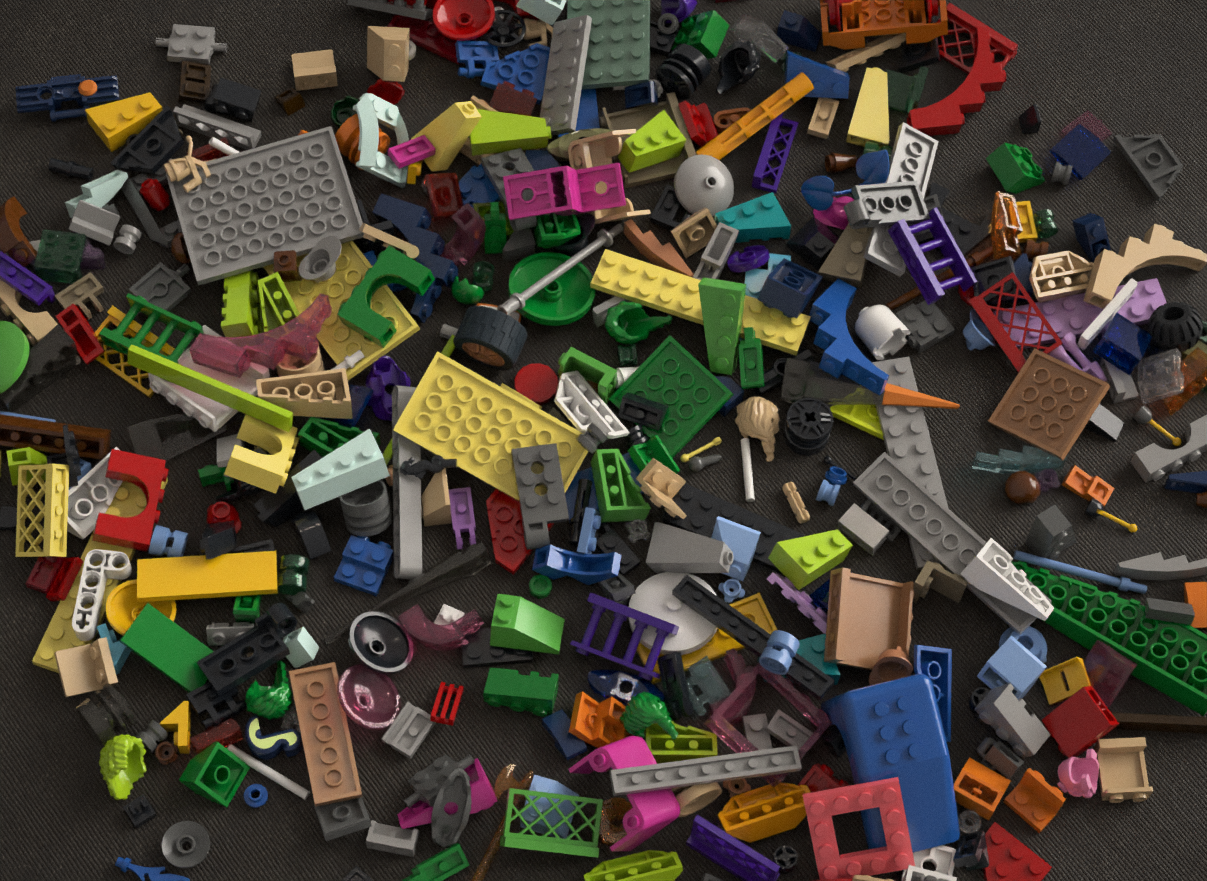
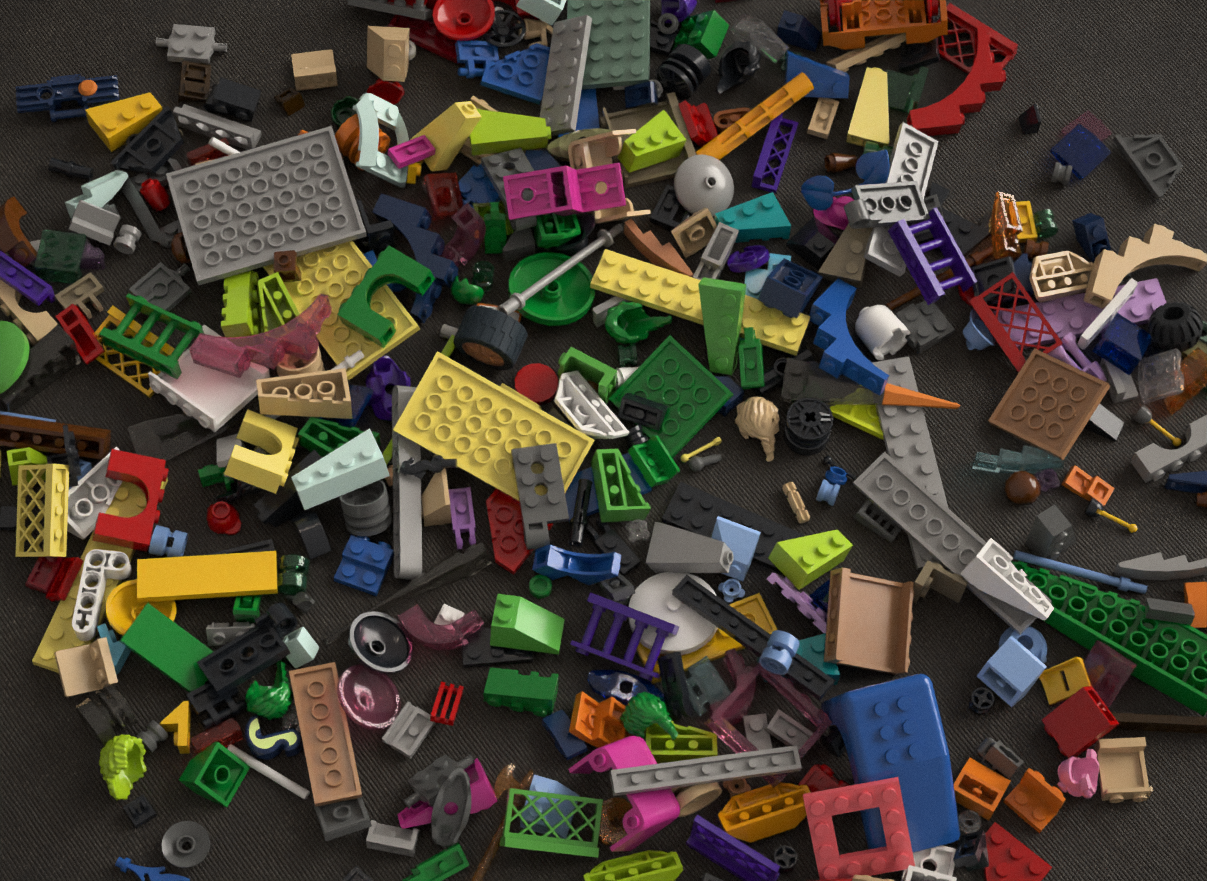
(162, 748): reddish brown plate -> none
(182, 167): tan piece -> none
(210, 388): lime tile -> none
(218, 539): black slope -> none
(255, 802): blue plate -> none
(320, 262): light grey piece -> none
(372, 233): tan plate -> none
(511, 100): clear red bracket -> none
(587, 539): medium blue plate -> none
(588, 442): dark grey wheel -> none
(662, 486): tan bracket -> none
(747, 470): white bar -> none
(863, 529): light grey hinge -> none
(890, 666): nougat piece -> none
(937, 665): blue wedge -> none
(1012, 721): light grey wedge -> none
(1015, 168): green slope -> none

